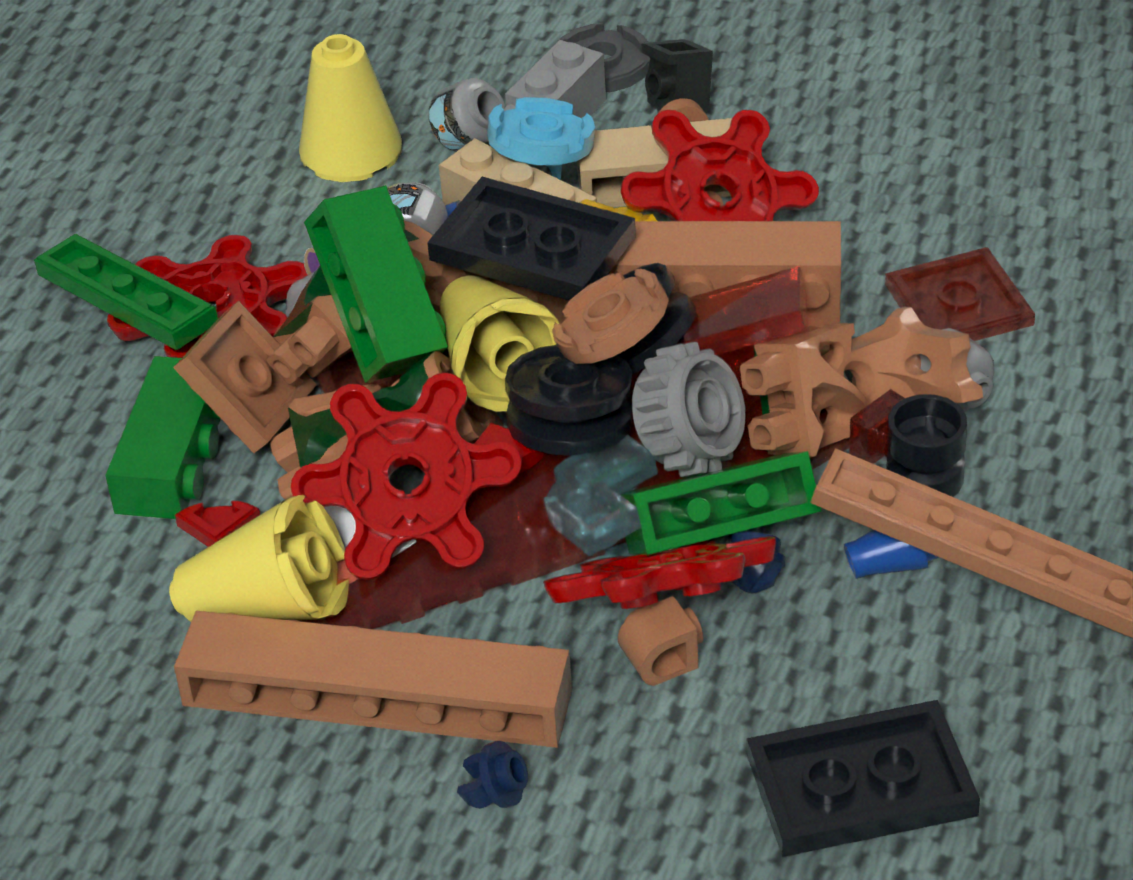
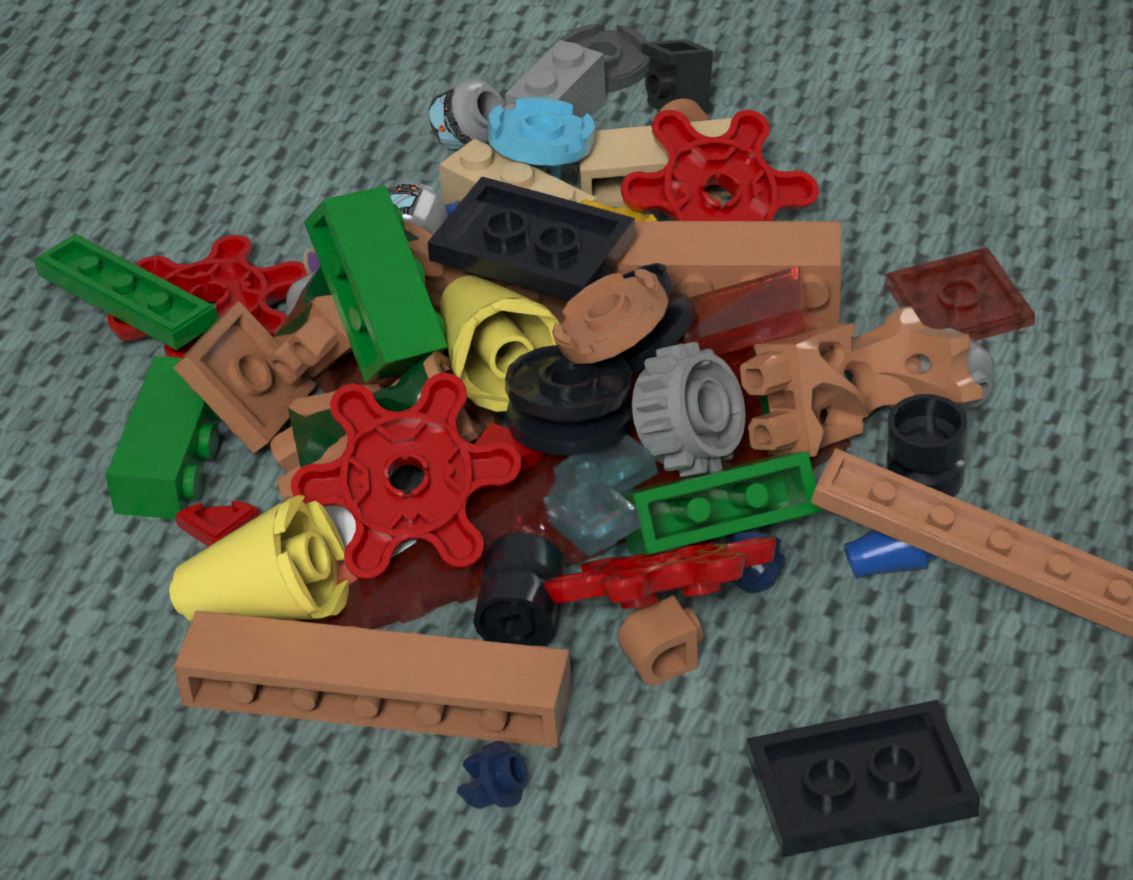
(346, 115): light yellow cone -> none
(512, 594): none -> black wheel
(870, 428): clear red plate -> none

